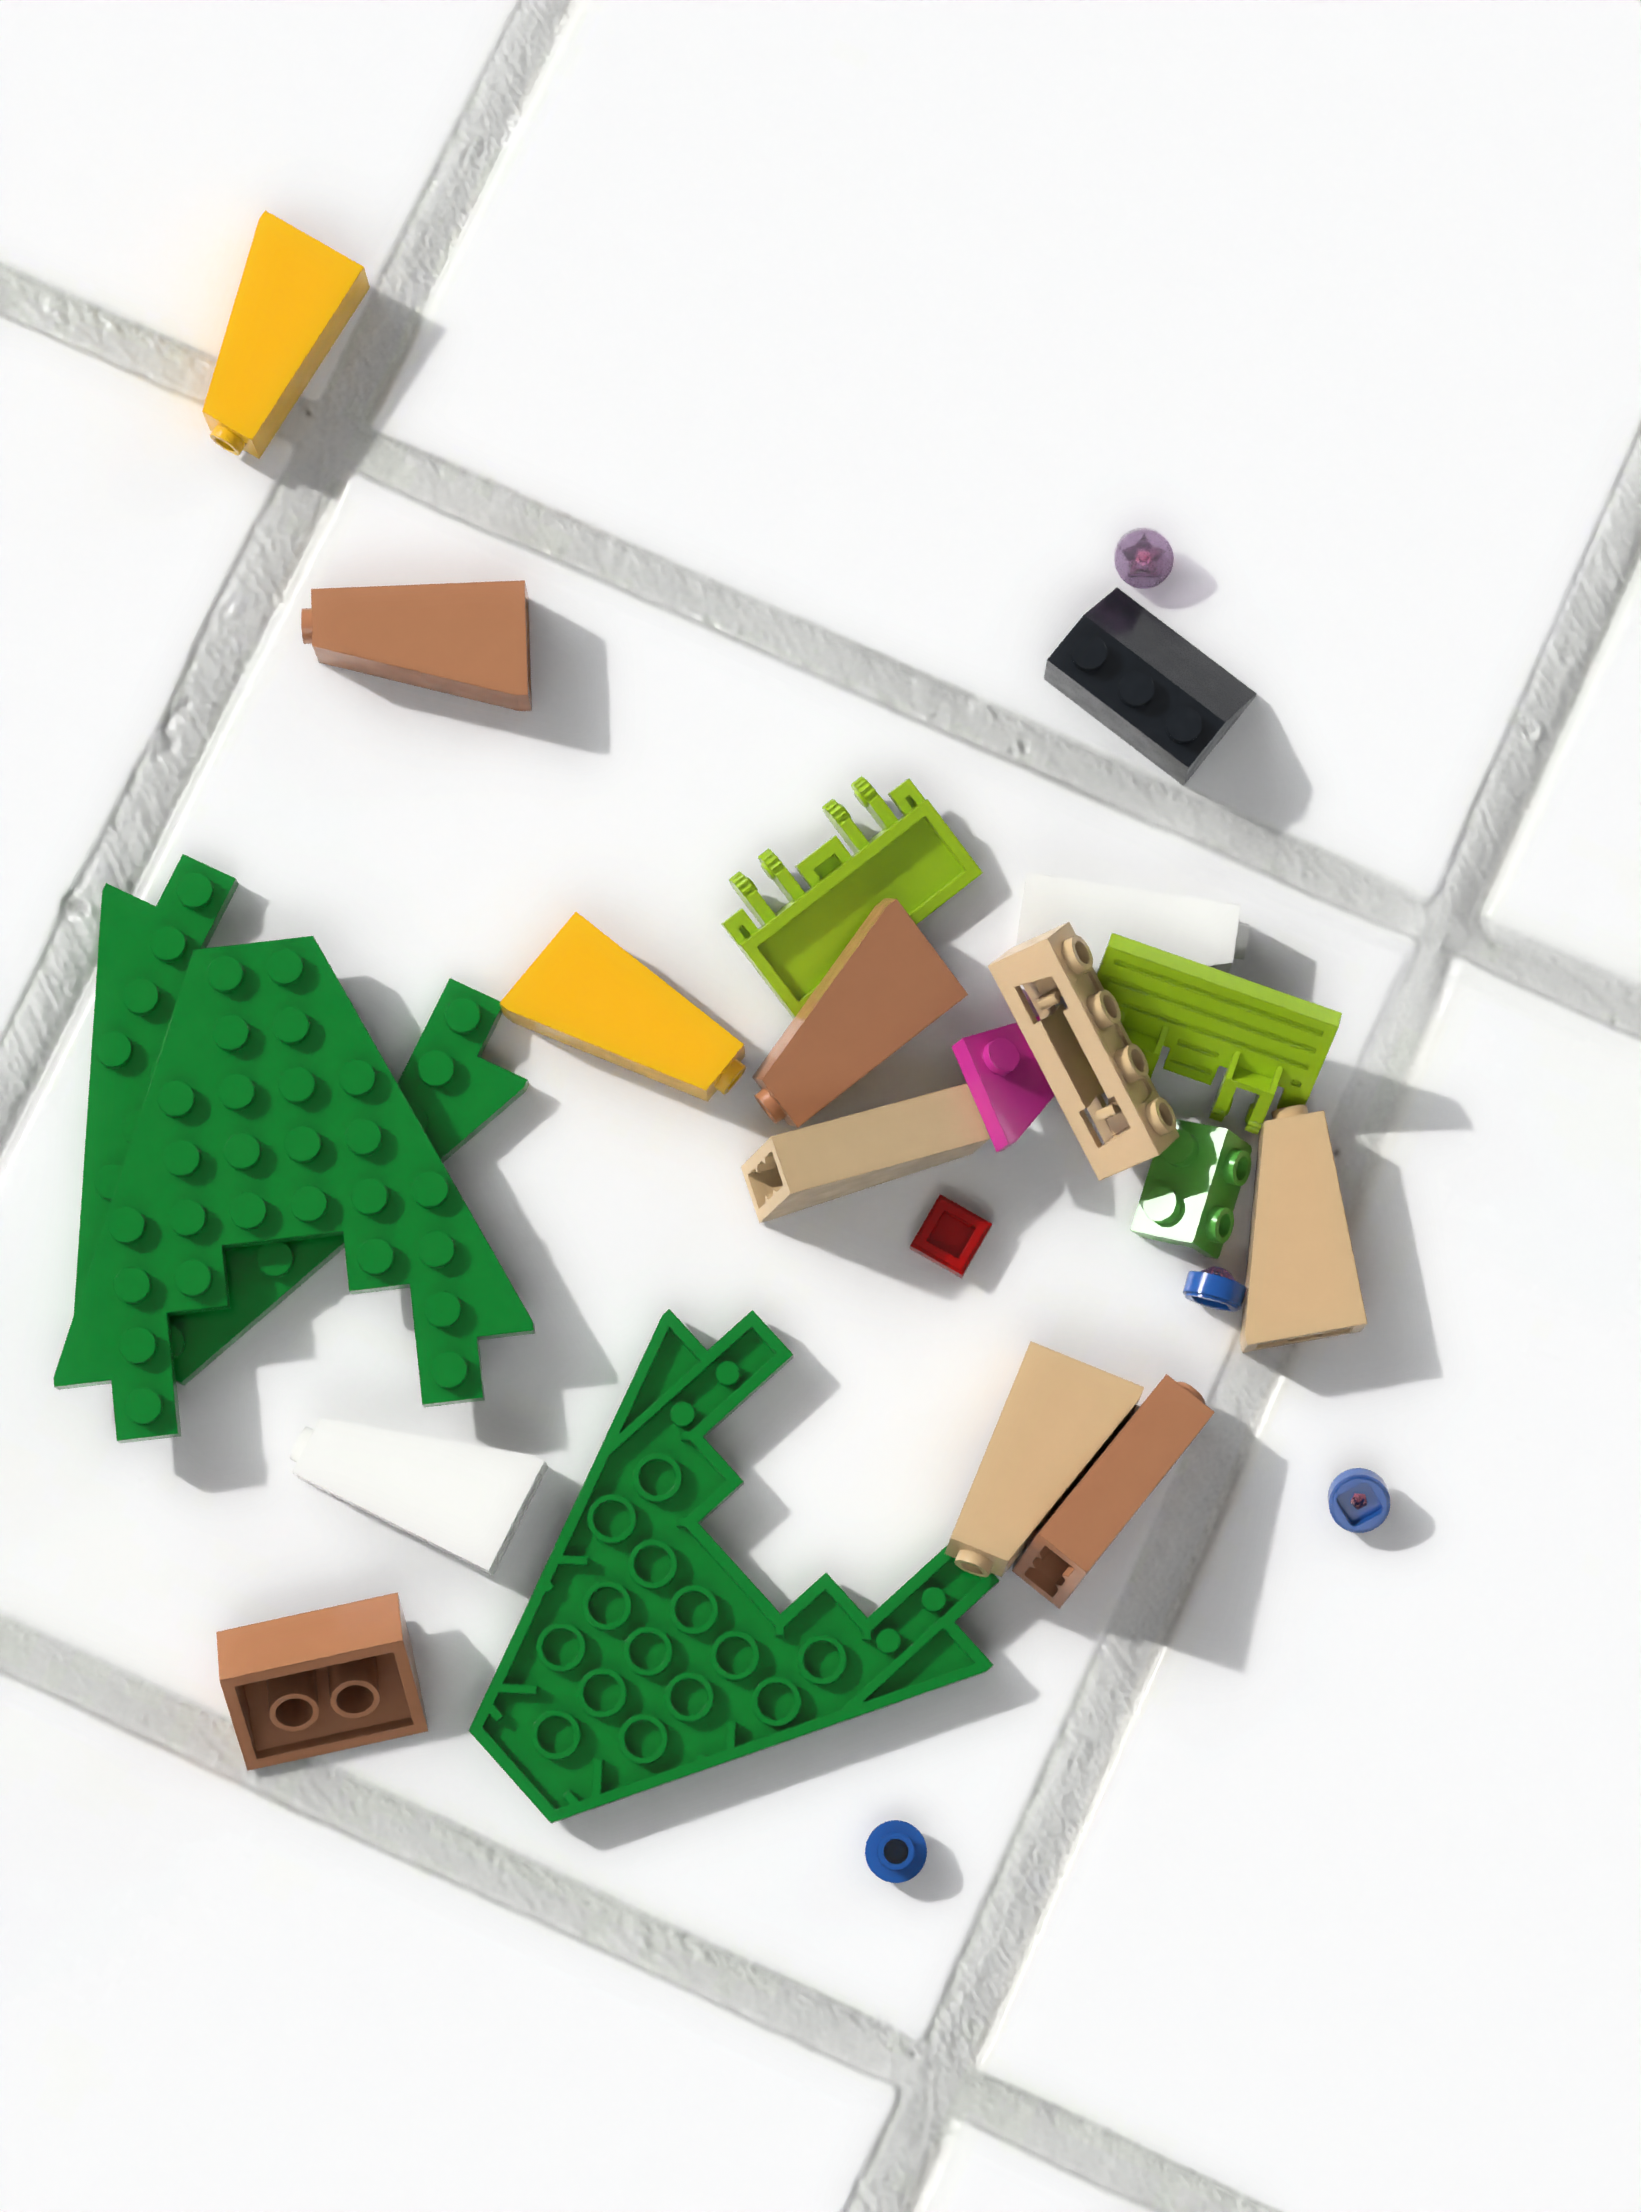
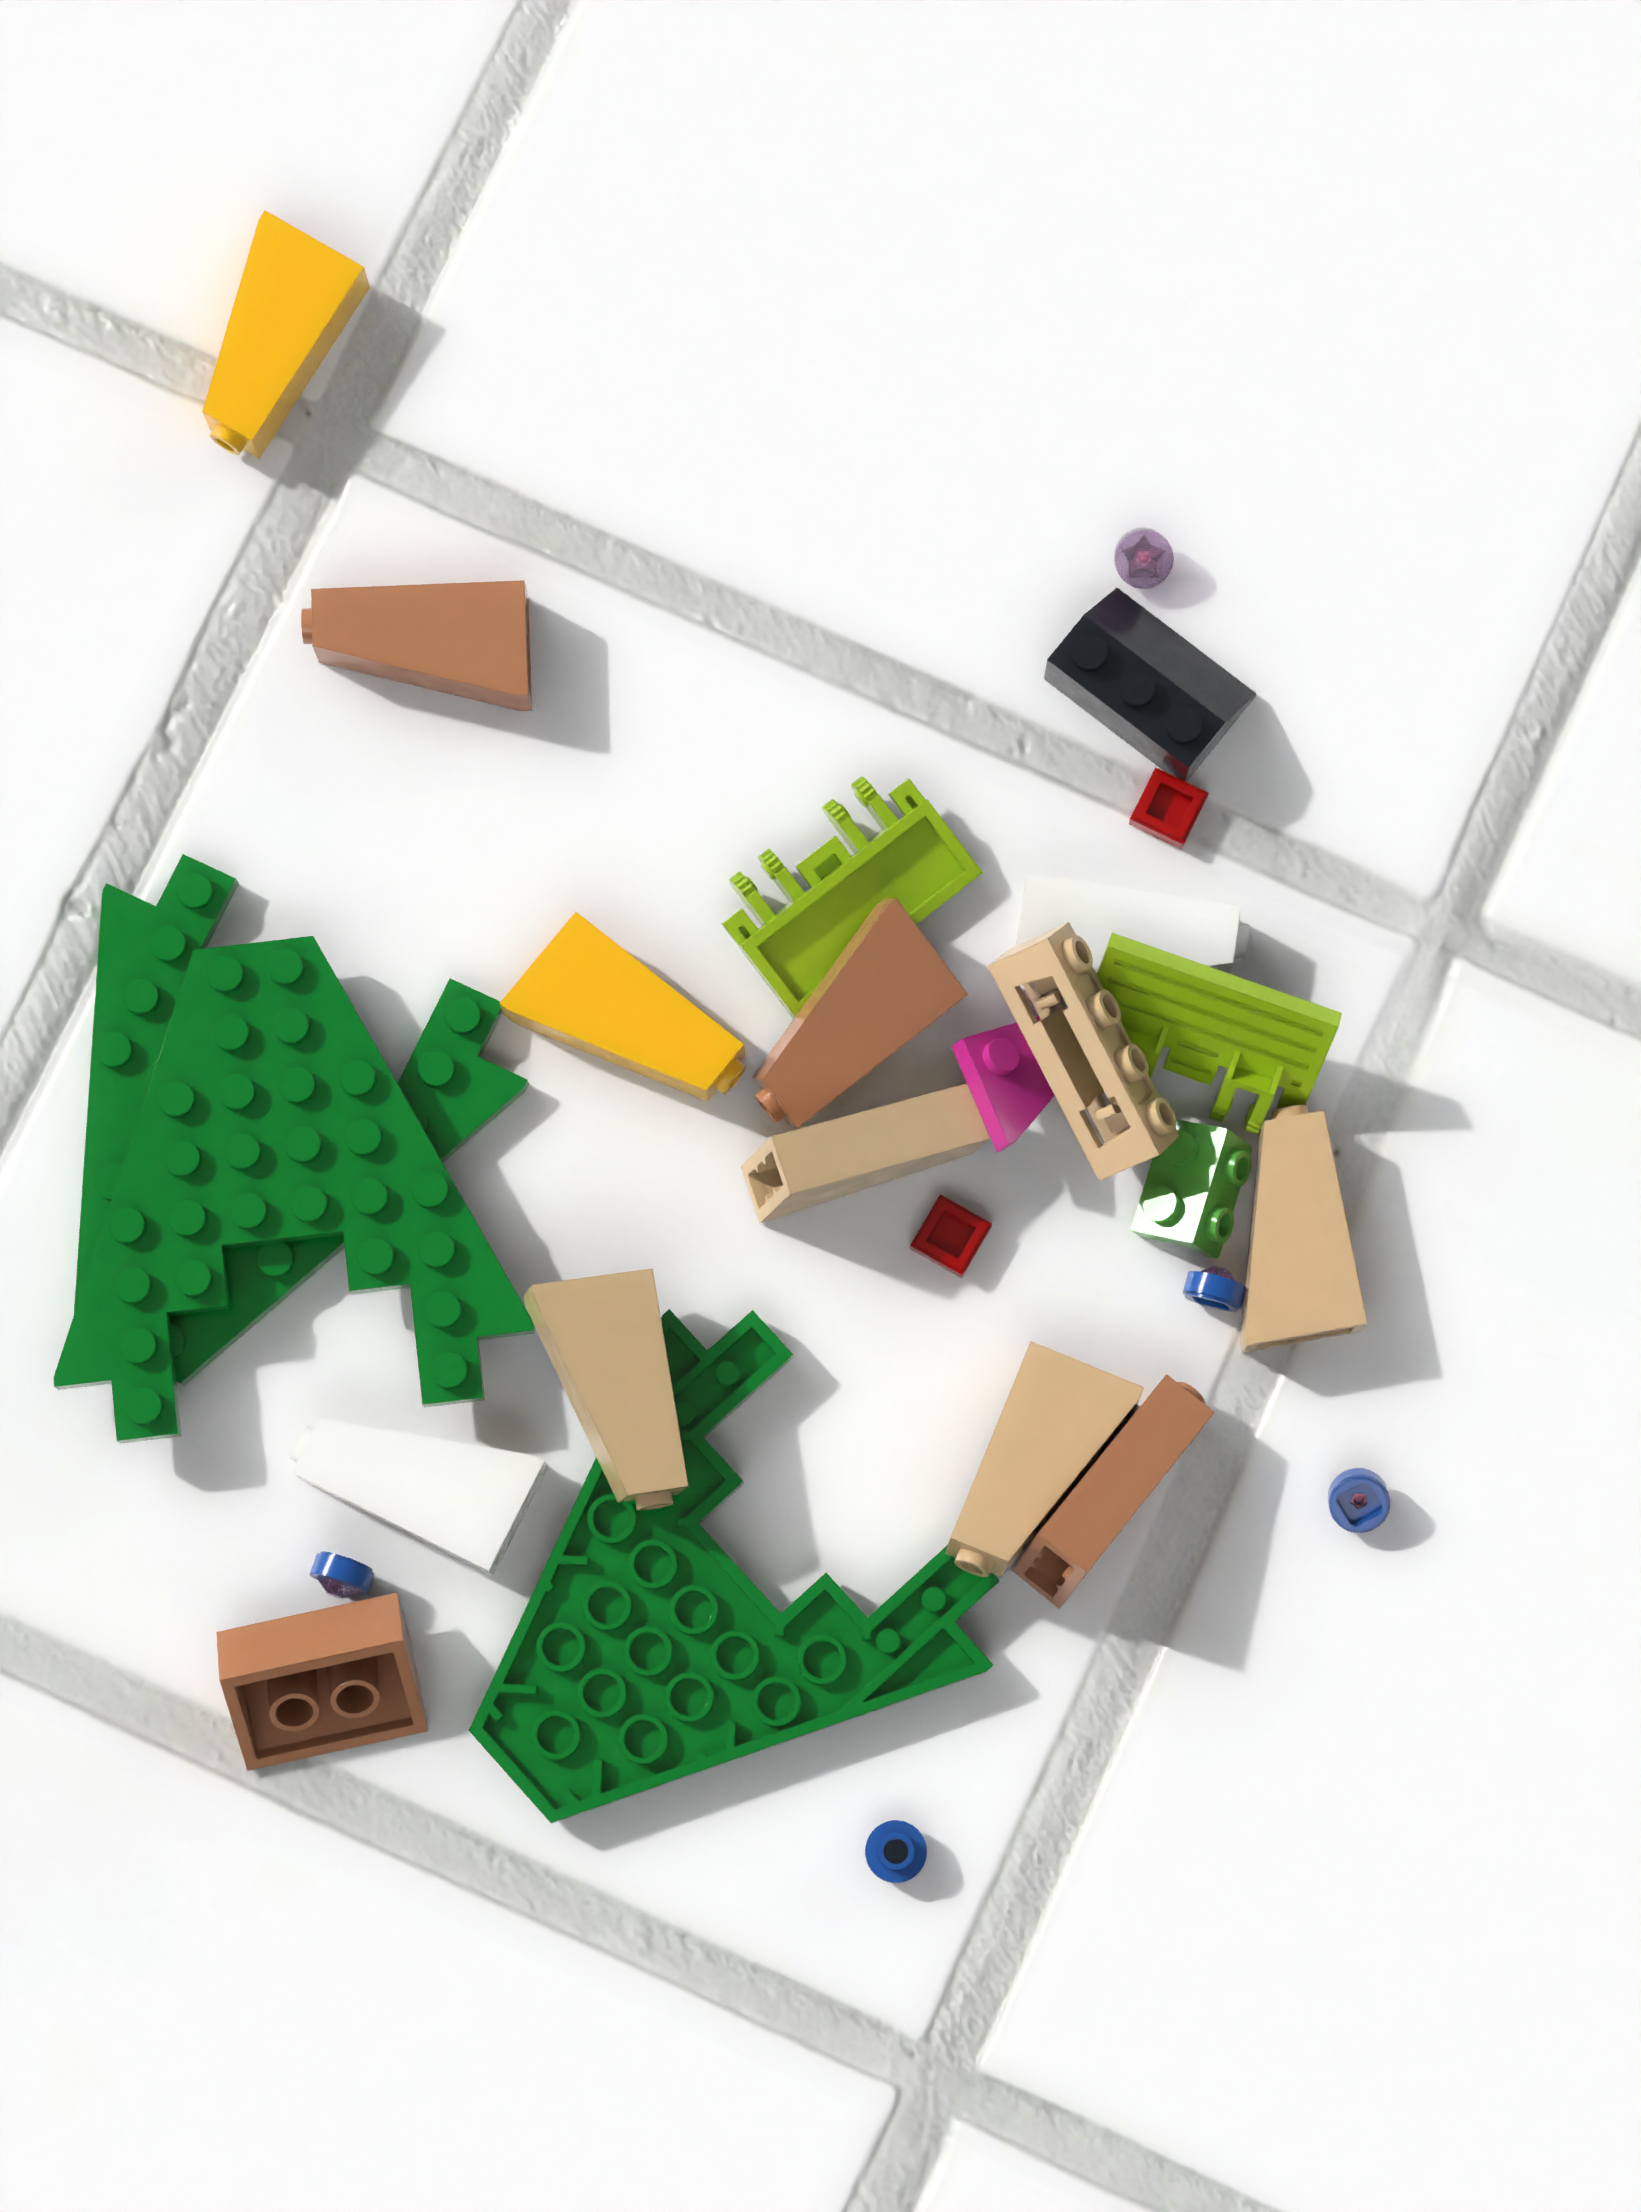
(341, 1575): none -> blue tile
(616, 1373): none -> tan slope
(1168, 808): none -> red tile

